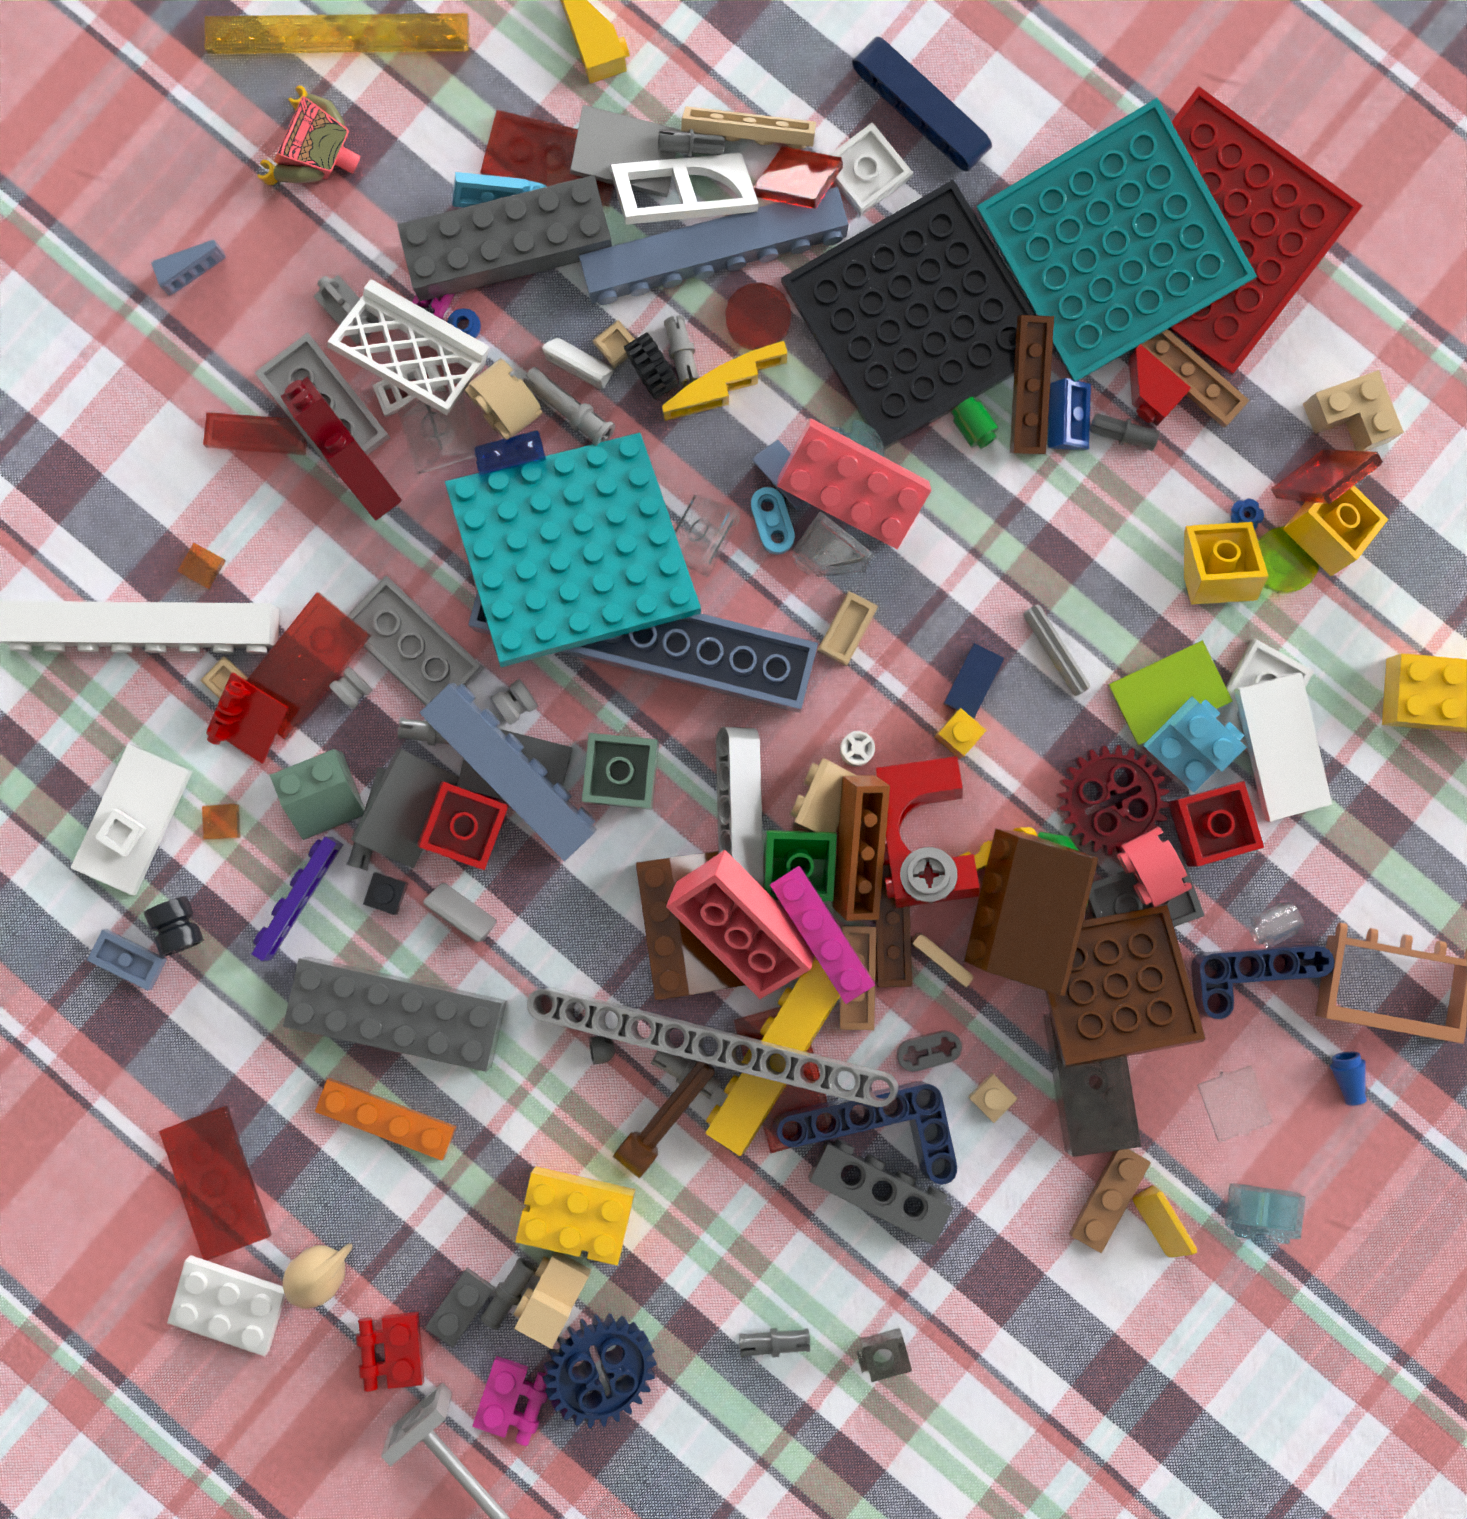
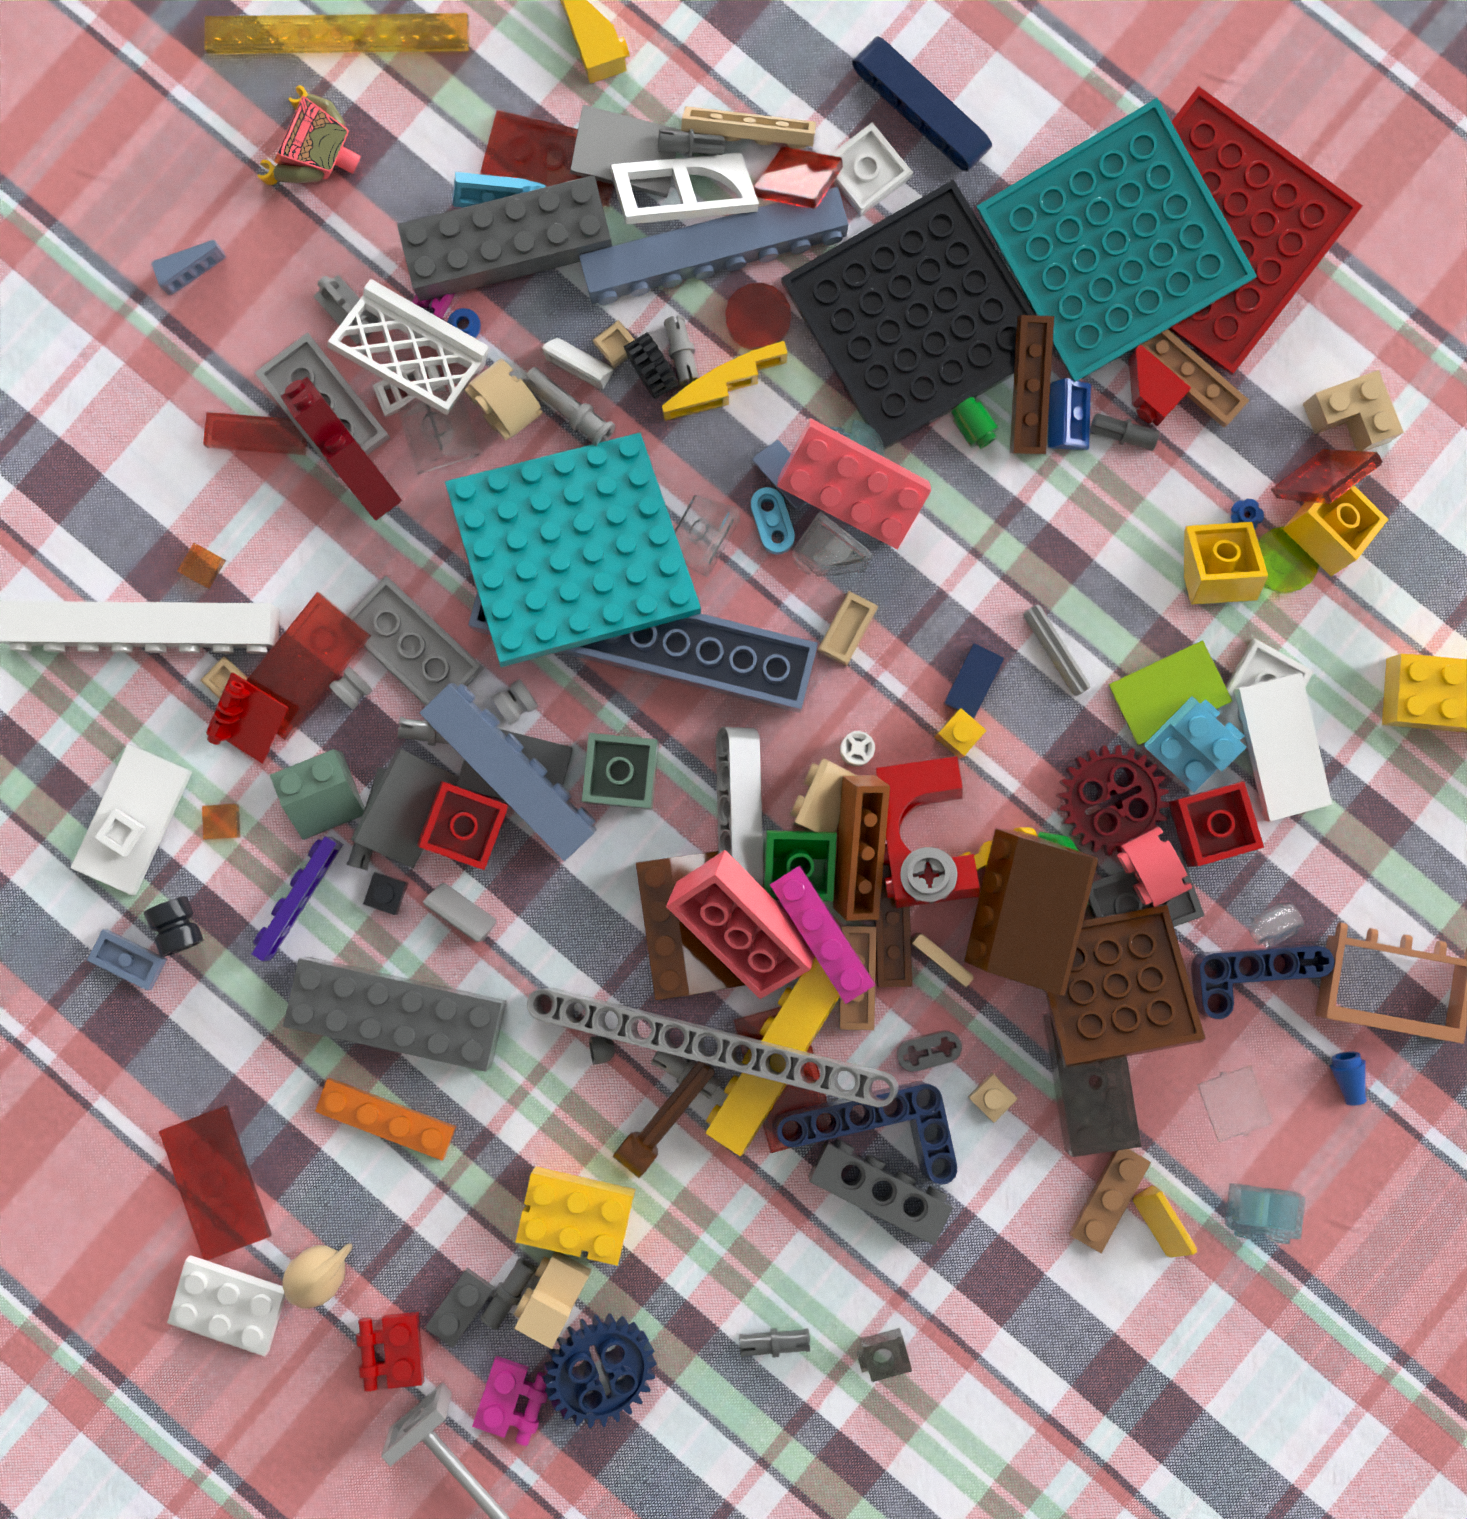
(509, 453): clear blue bracket -> none

